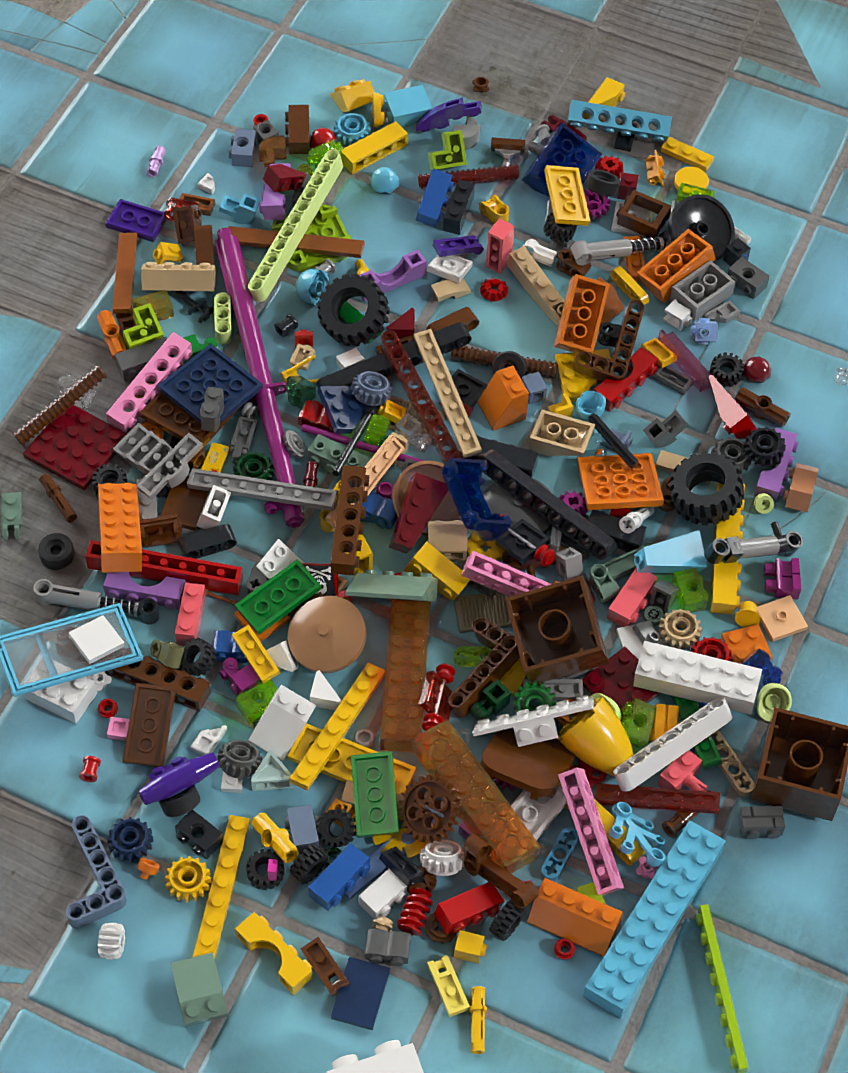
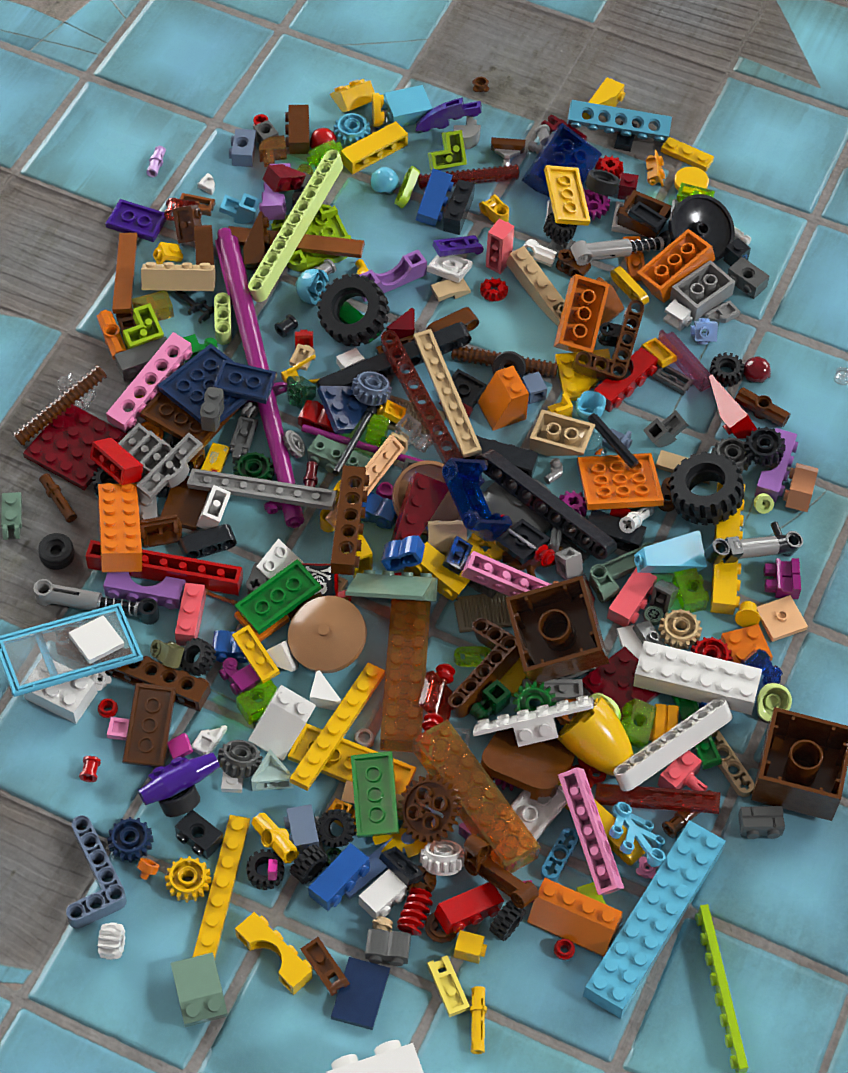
(116, 461): none -> red brick
(180, 746): none -> dark pink tile
(245, 381): none -> dark blue tile
(257, 242): none -> reddish brown slope
(403, 553): none -> blue brick
(407, 187): none -> lime beam
(457, 555): none -> black plate
(556, 471): none -> light grey arm
(647, 217): none -> black tile

